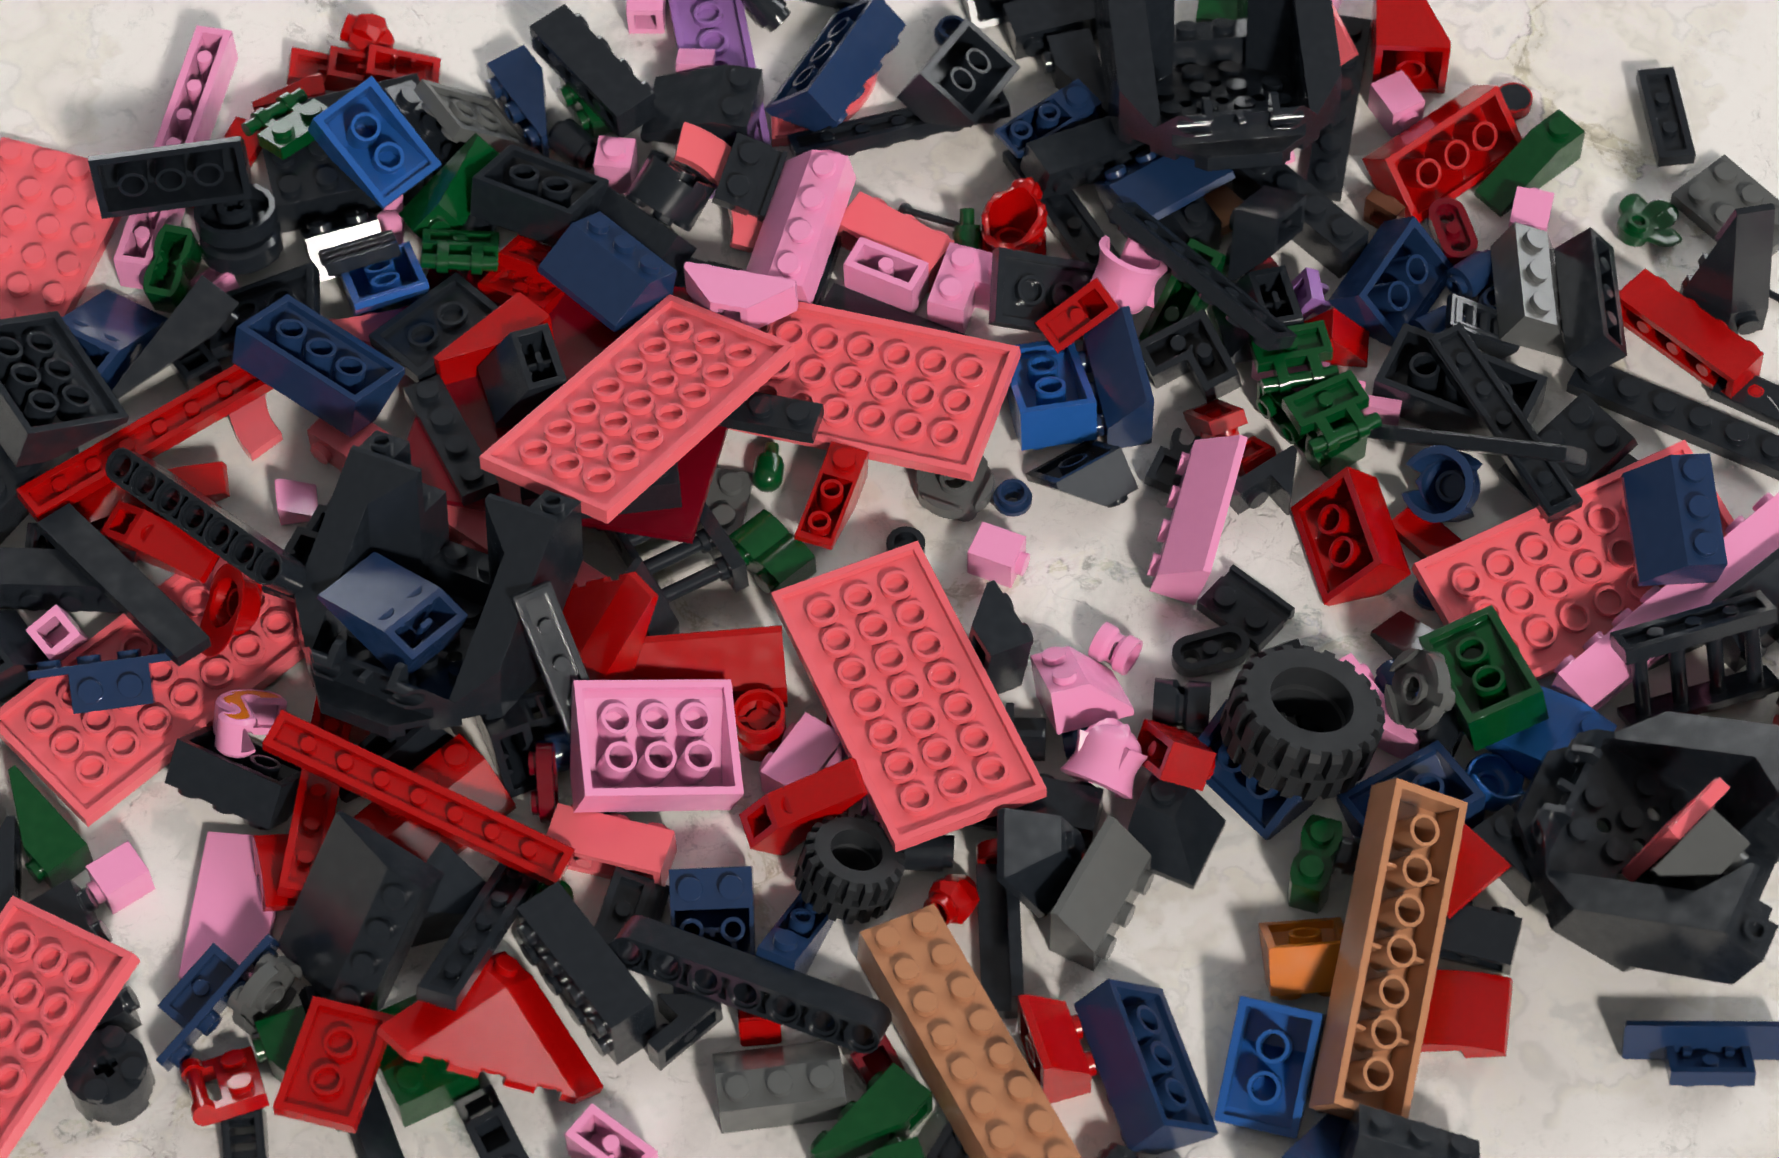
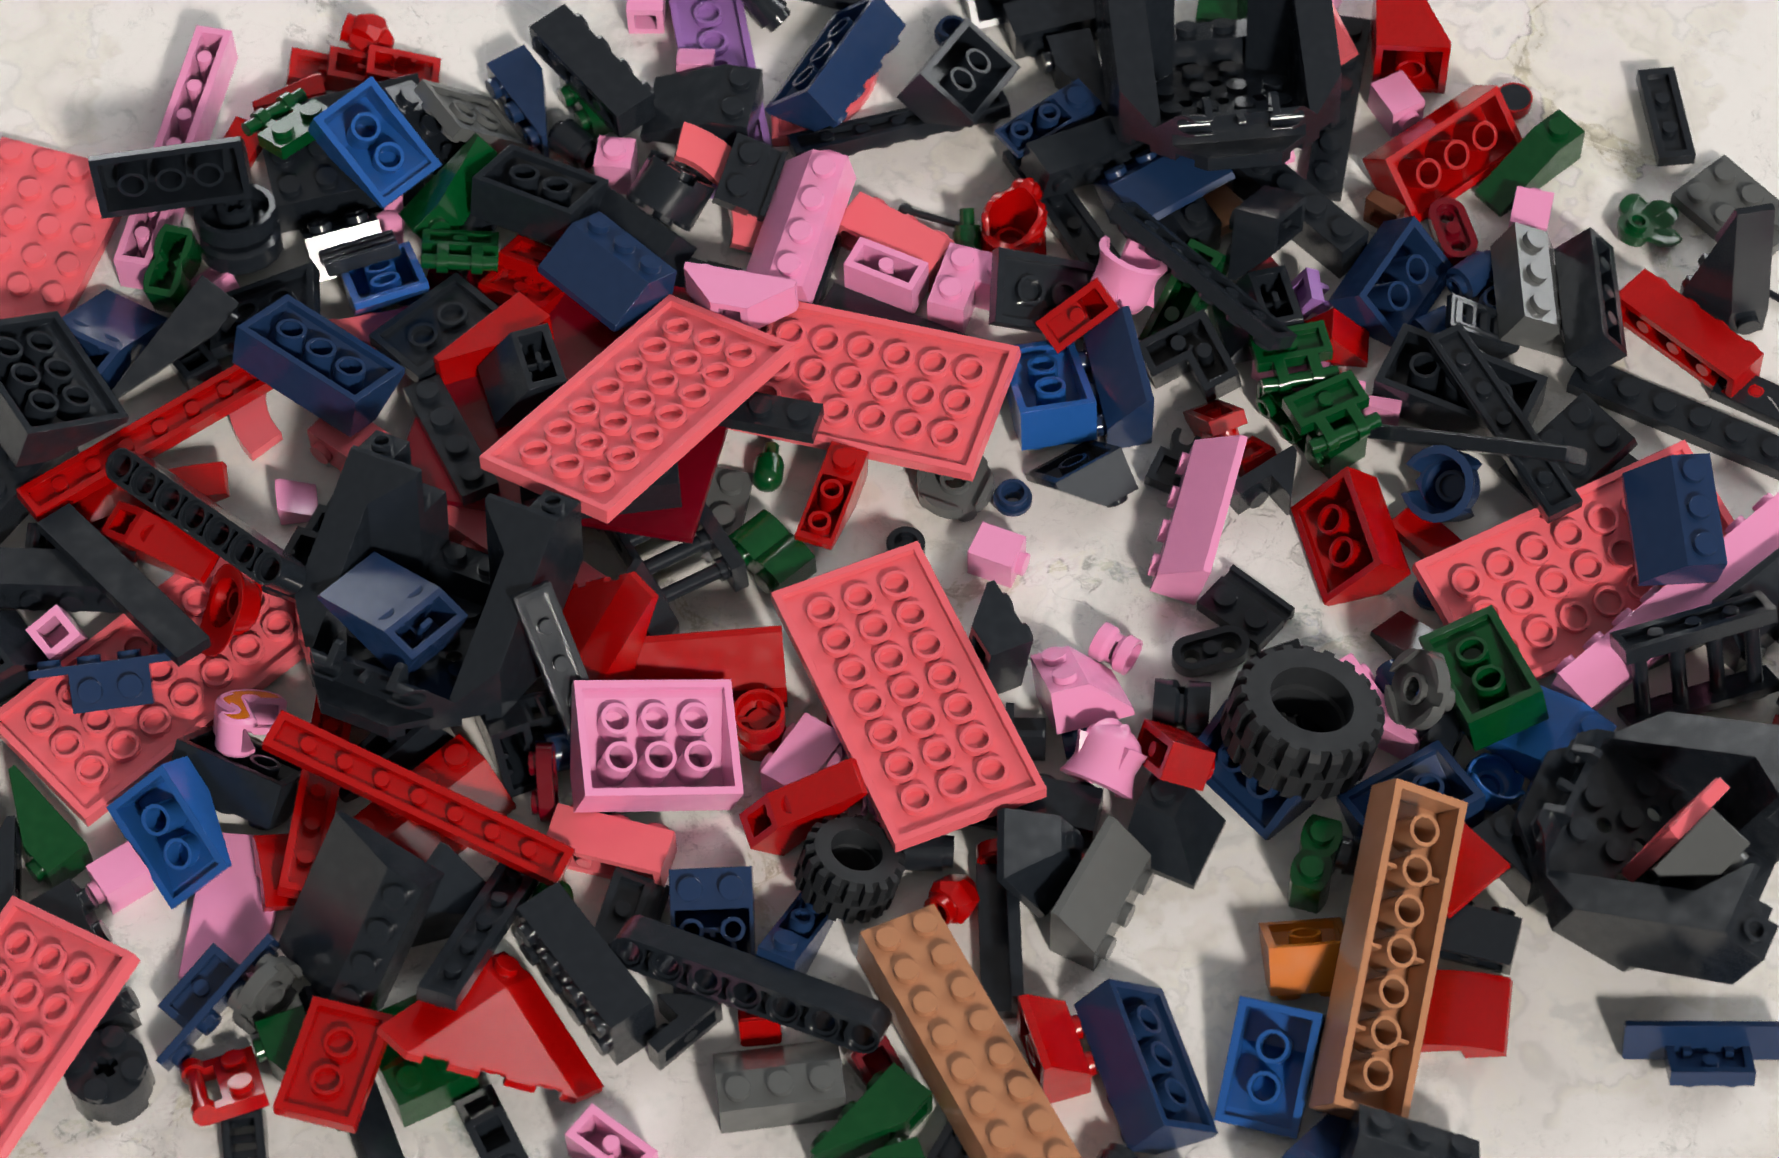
(173, 829): none -> blue slope

